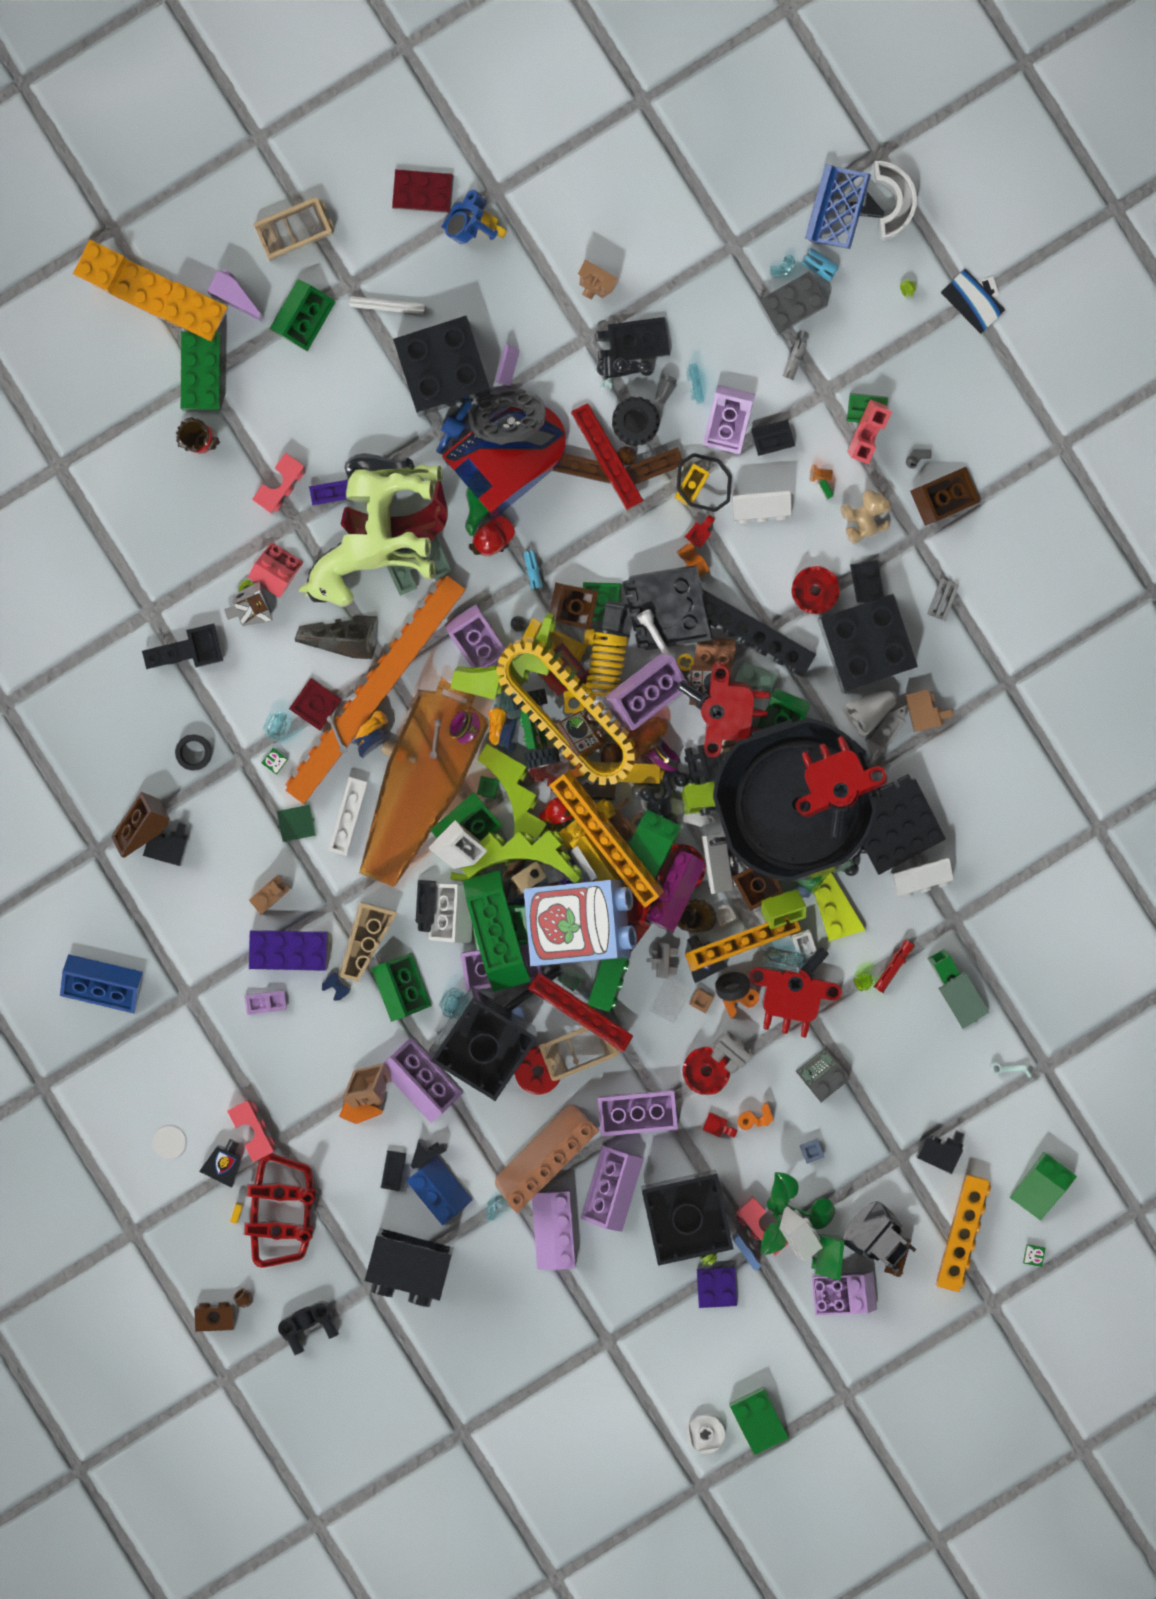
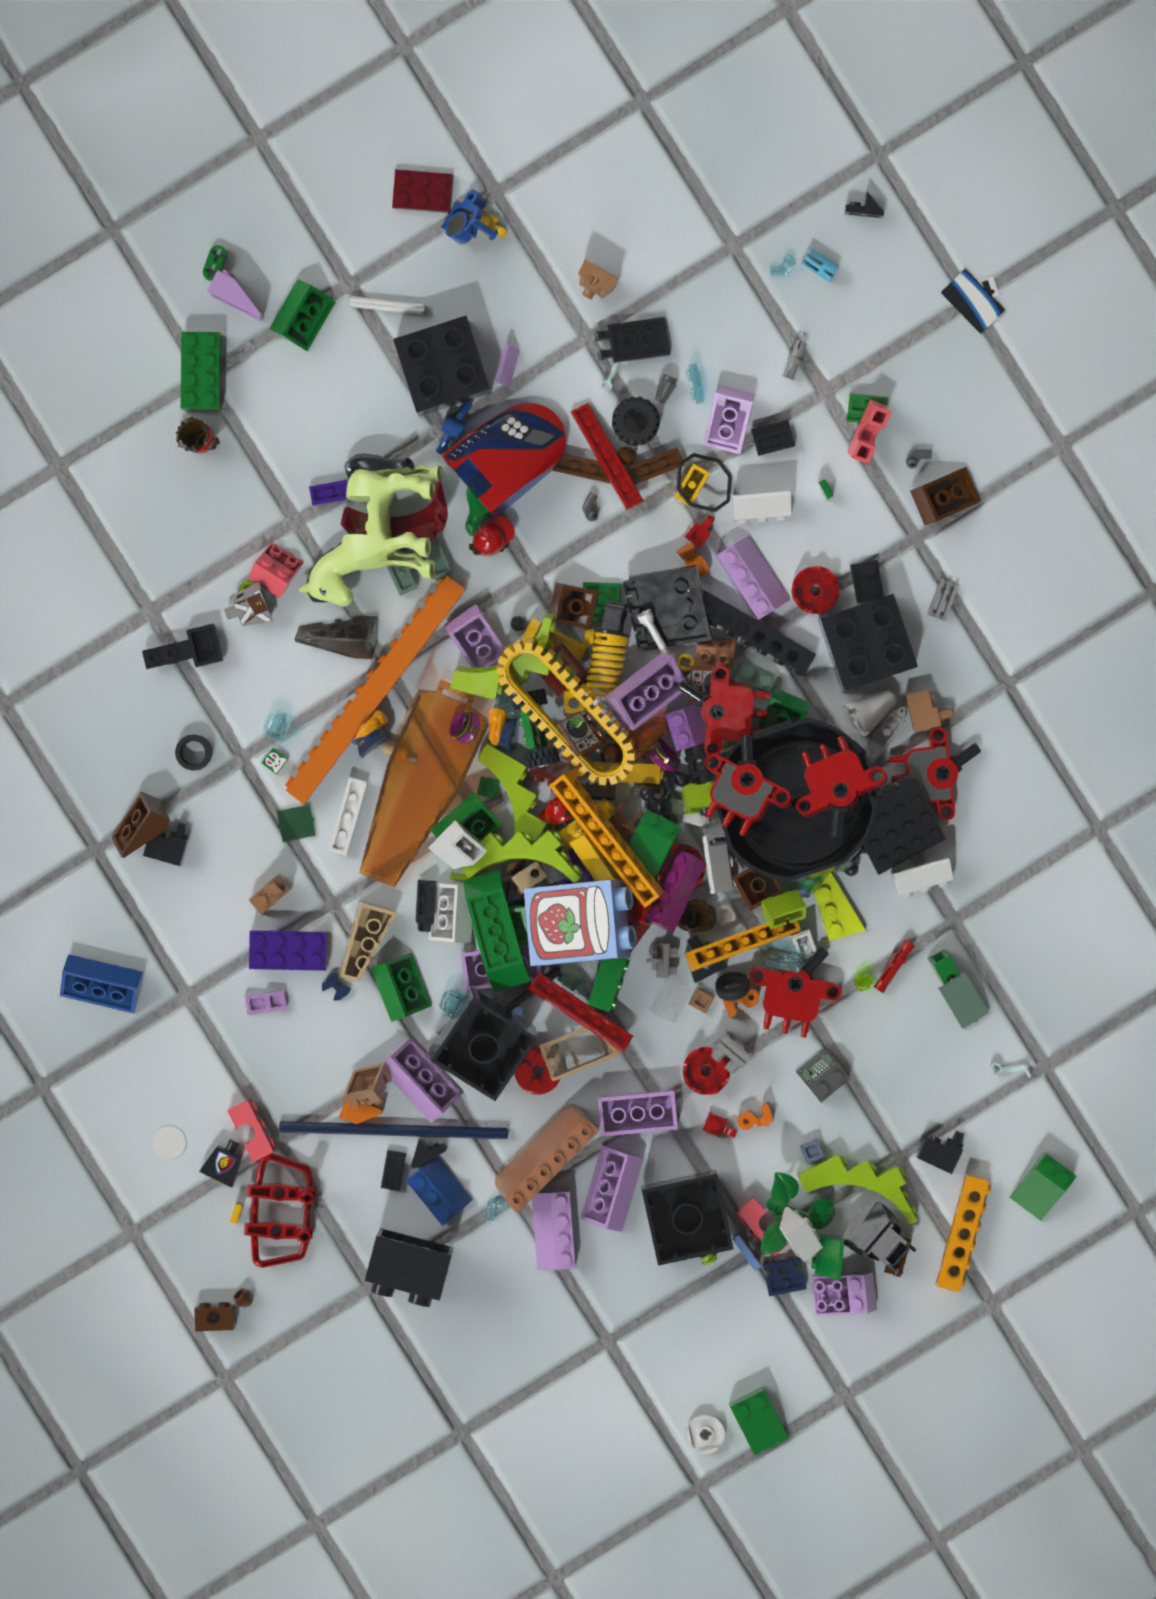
(150, 291): light orange bracket -> none
(210, 261): none -> green beam
(271, 498): coral arch -> none
(294, 228): clear door -> none
(305, 1319): black piece -> none
(315, 704): dark red tile -> none
(330, 719): light grey hinge -> none
(393, 1130): none -> dark blue axle
(433, 754): light grey hinge -> none
(518, 398): dark grey plate -> none
(532, 569): medium azure axle -> none
(582, 863): white sticker -> none
(589, 509): none -> dark grey arm
(619, 367): black piece -> none
(686, 727): none -> medium lavender slope
(716, 1287): dark purple plate -> none
(737, 797): none -> piece
(752, 578): none -> lavender slope
(784, 1282): none -> dark blue plate
(793, 303): dark grey brick -> none
(816, 473): clear orange piece -> none
(824, 200): fence -> none
(833, 1172): none -> lime arch
(873, 504): tan animal -> none
(905, 196): white brick -> none
(907, 288): lime plate -> none
(924, 767): none -> piece
(1034, 1255): tile -> none

